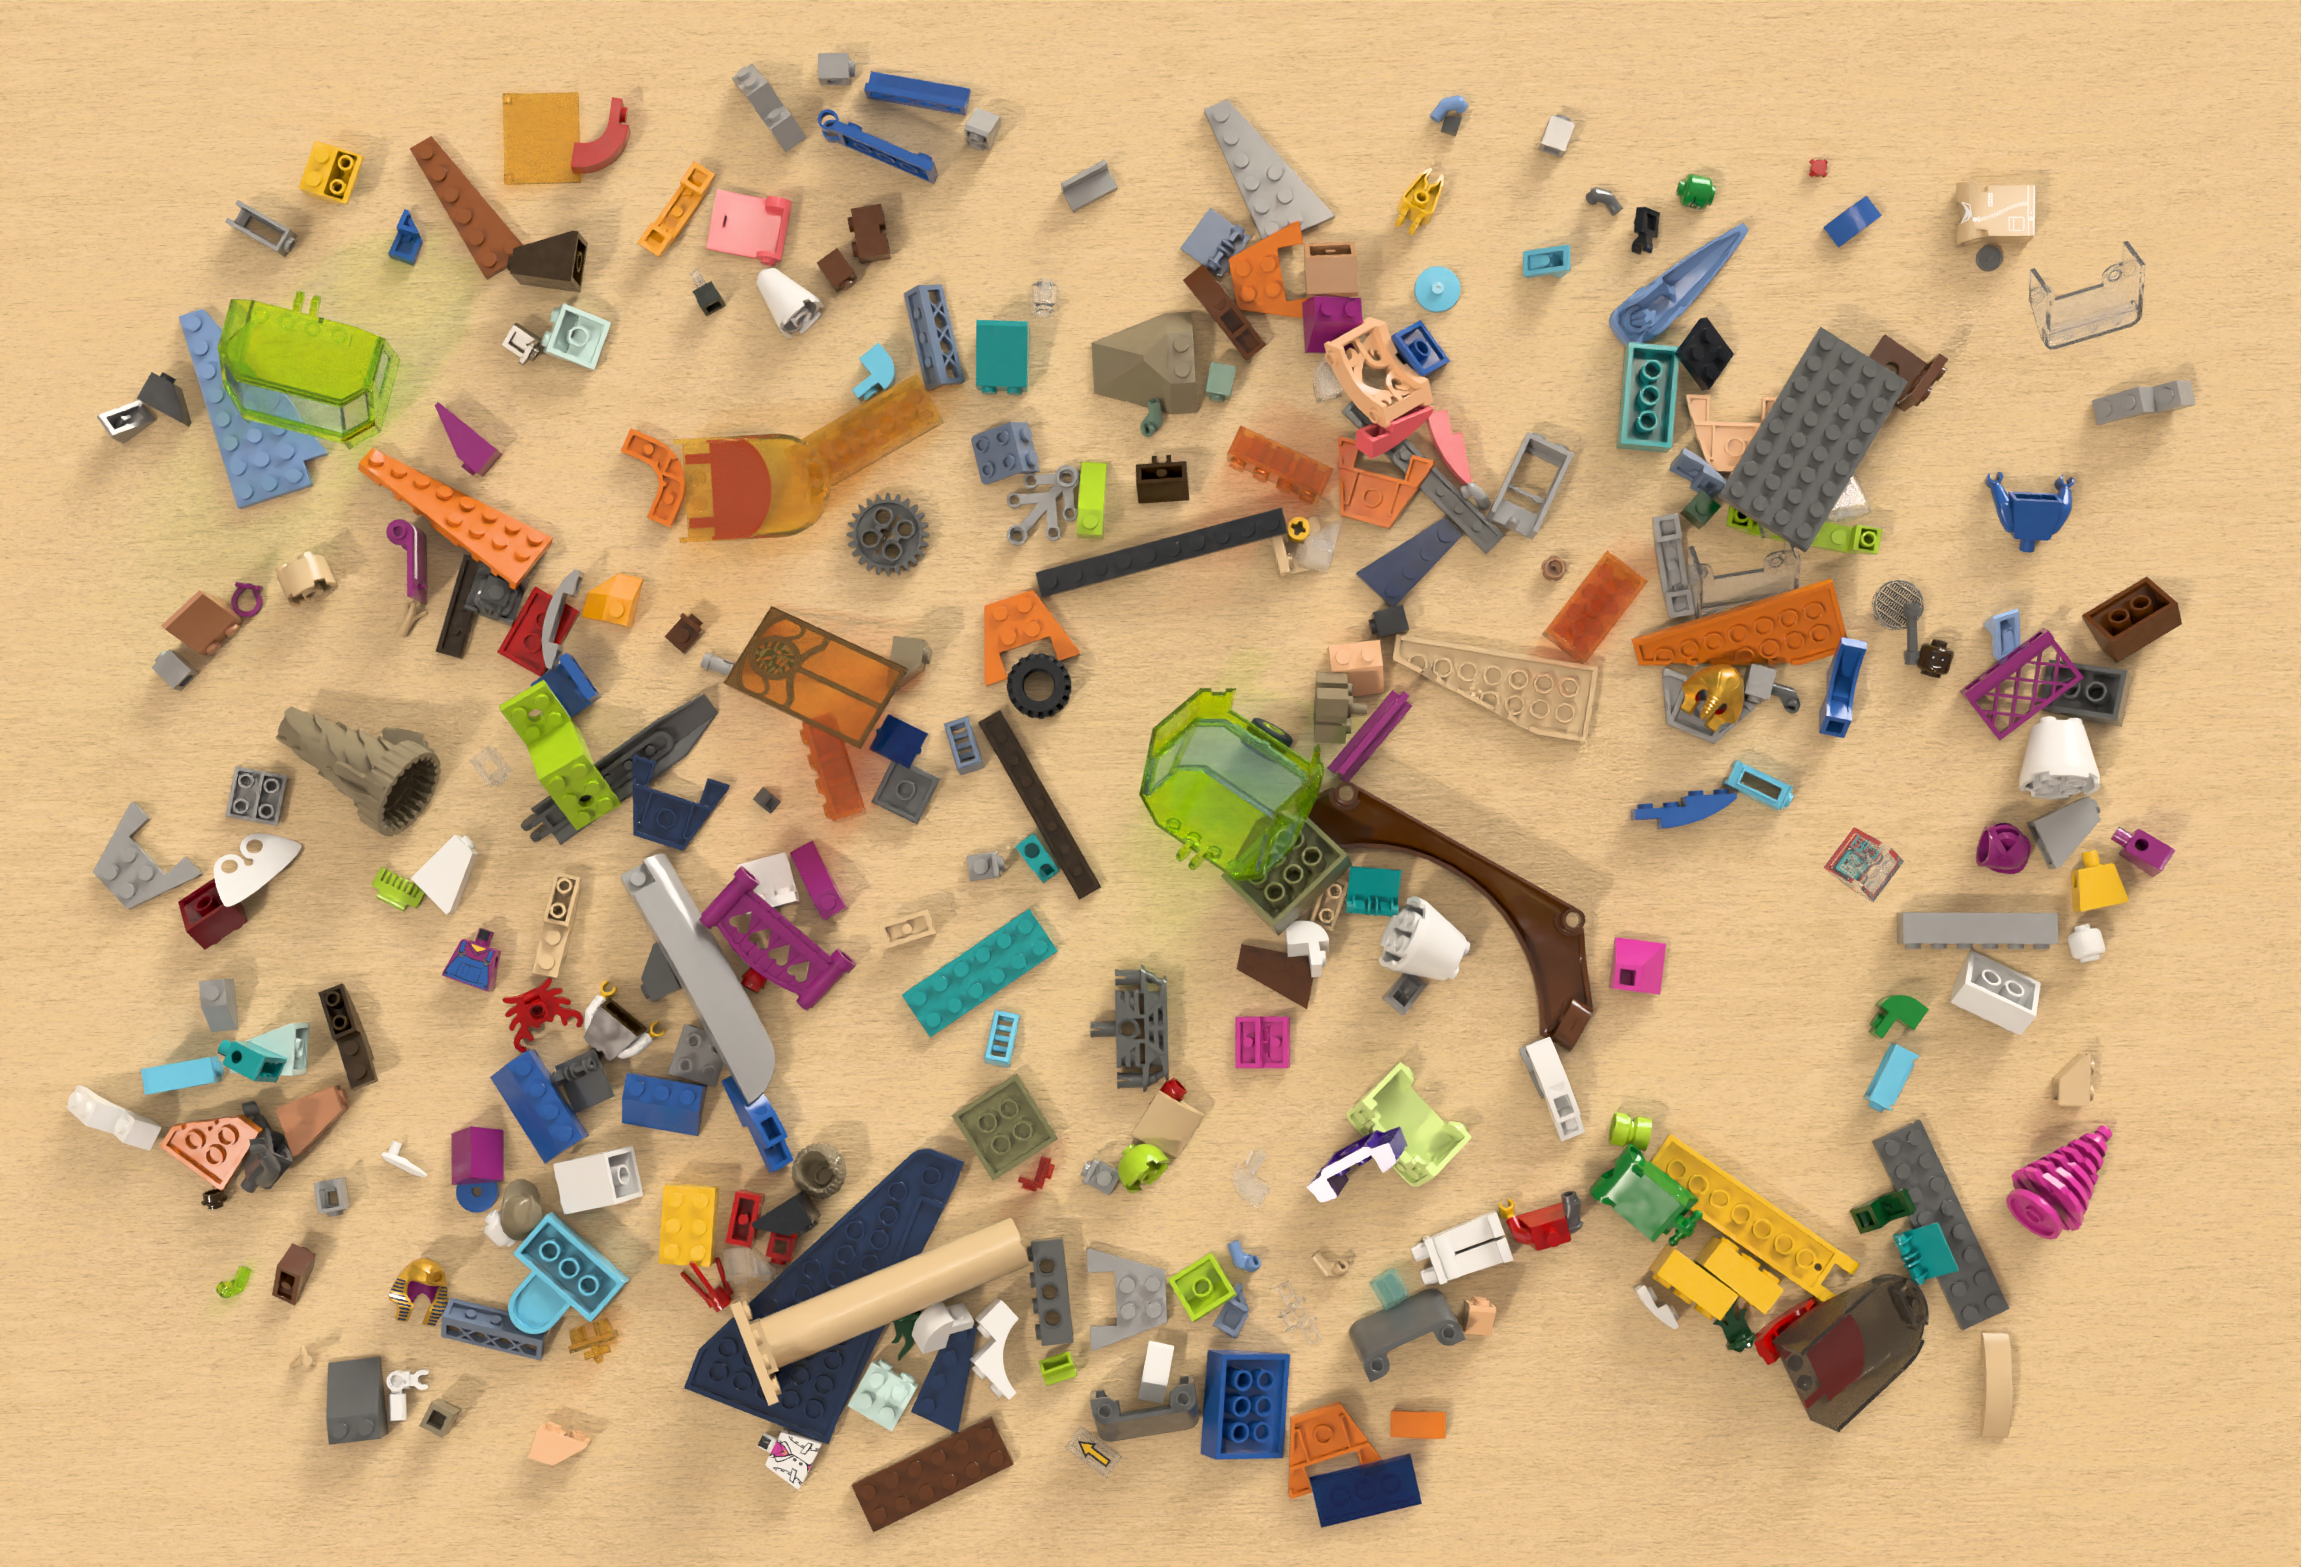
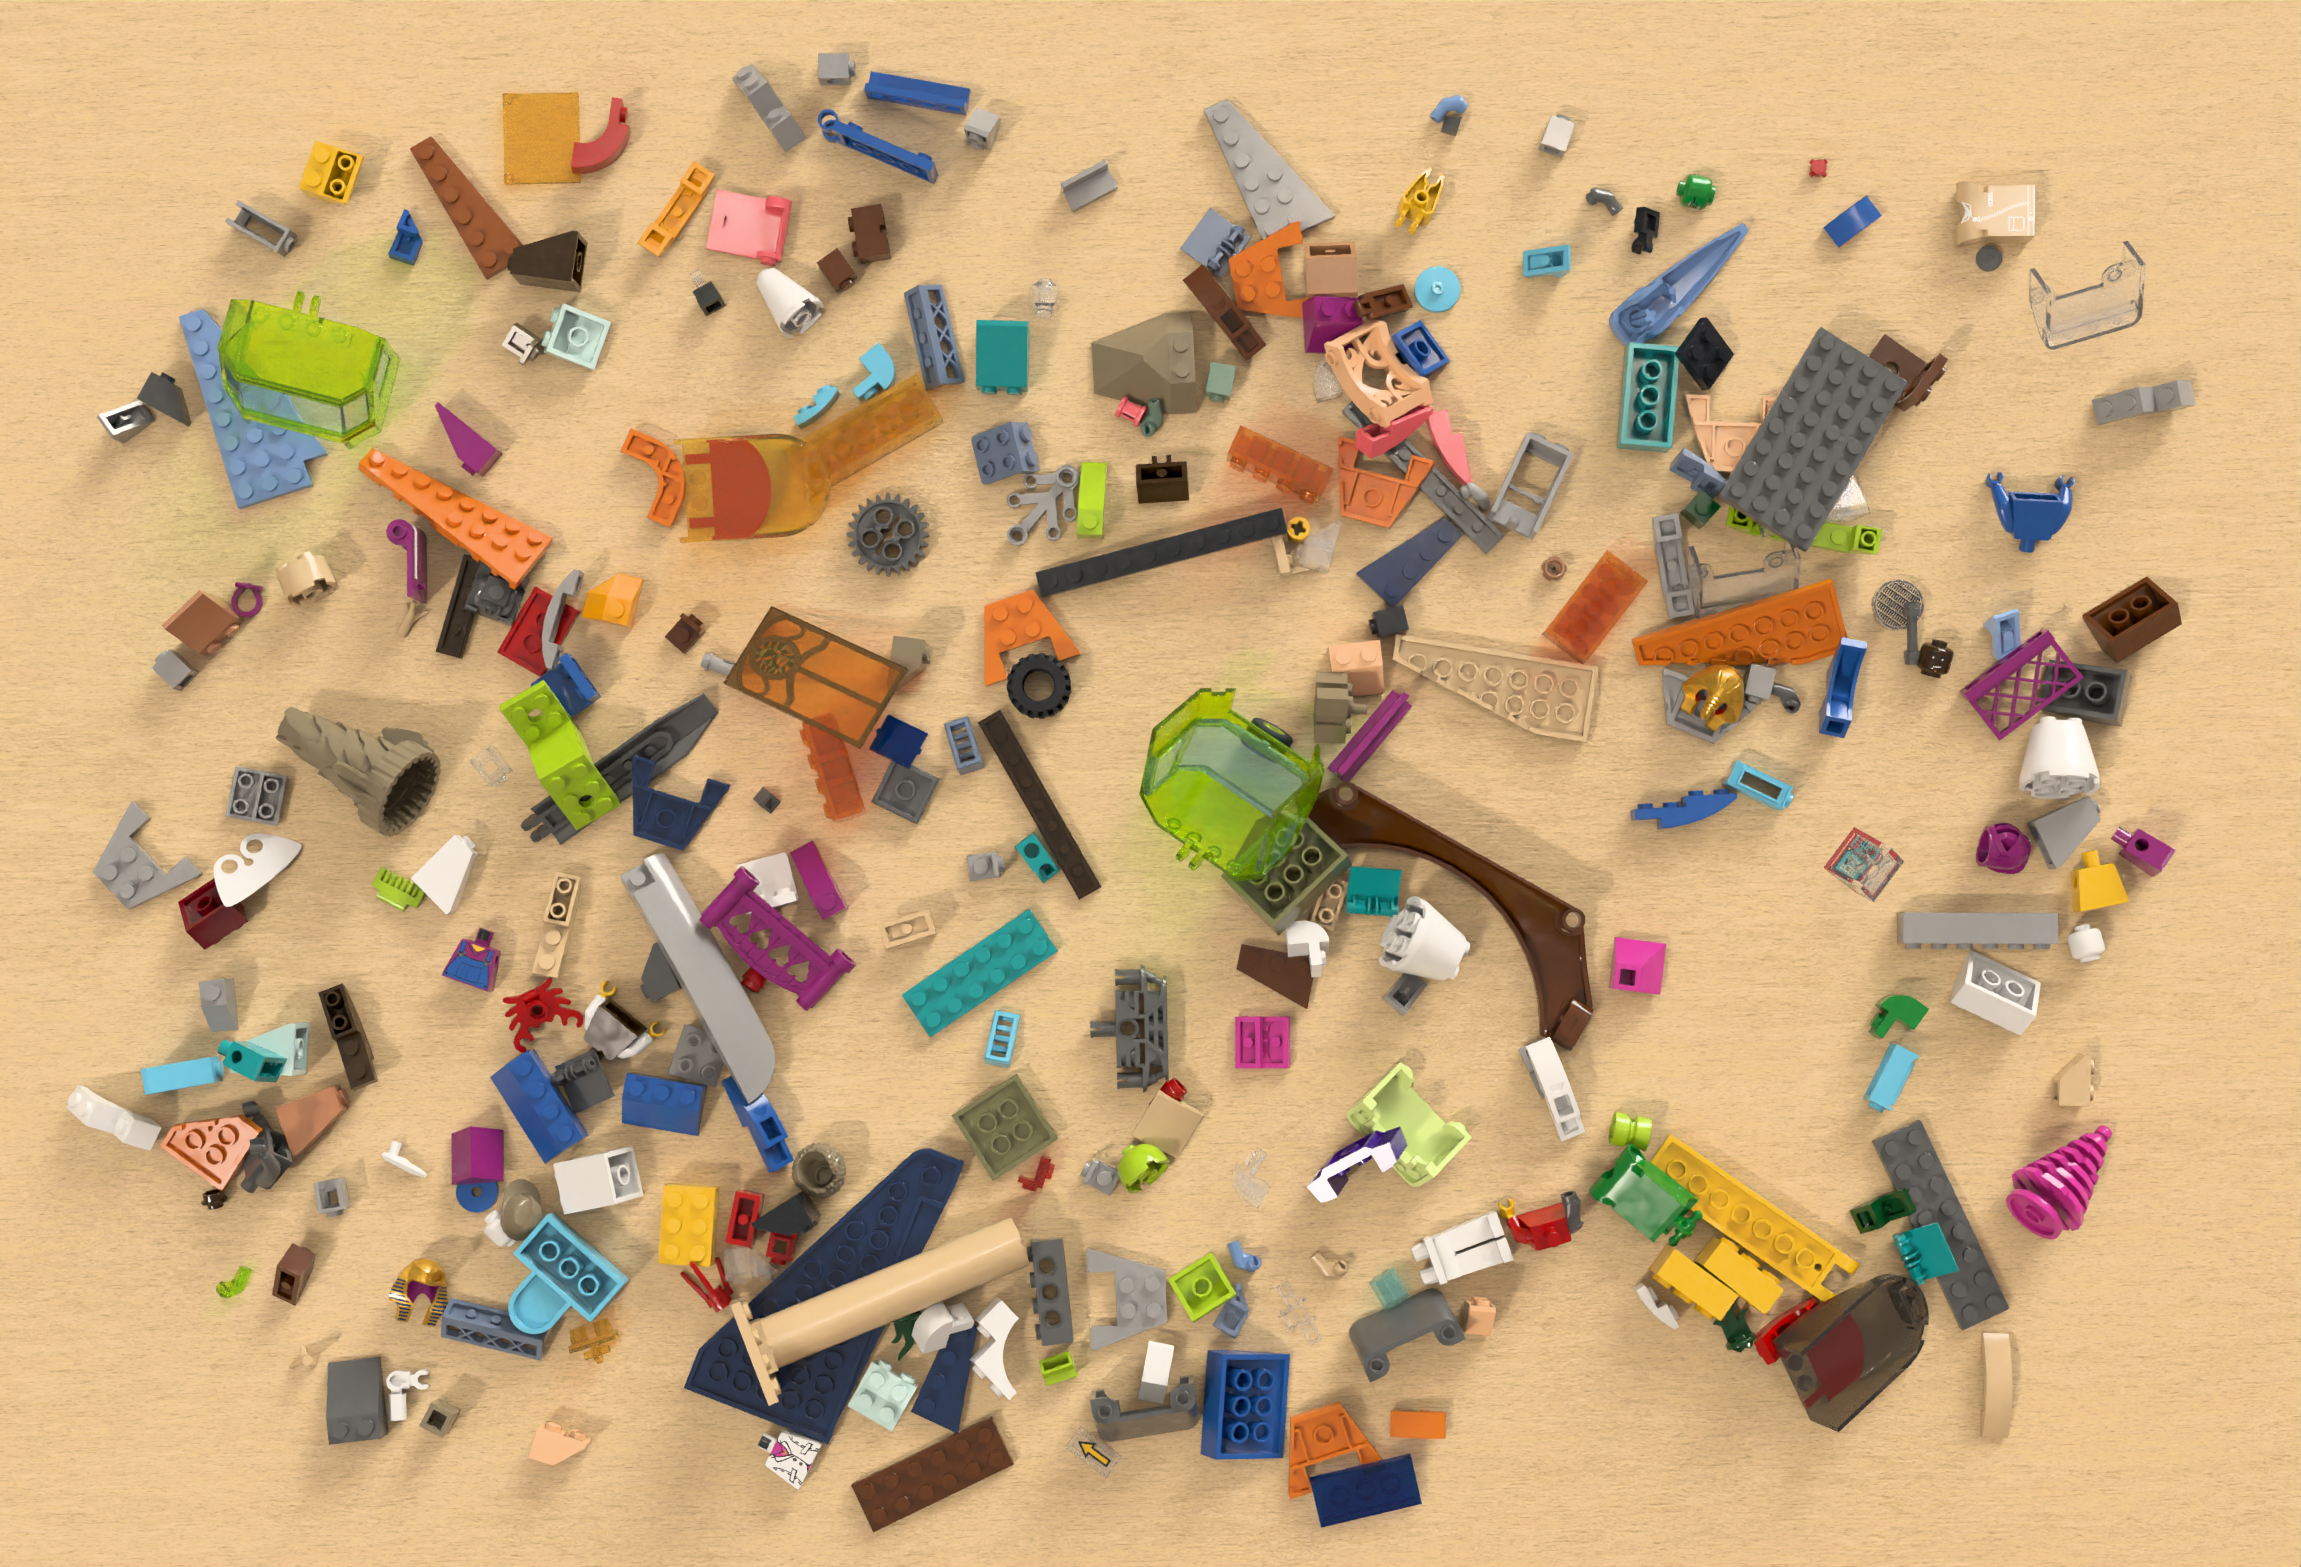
(824, 400): none -> medium azure slope
(1131, 411): none -> coral bush
(1383, 303): none -> reddish brown hinge

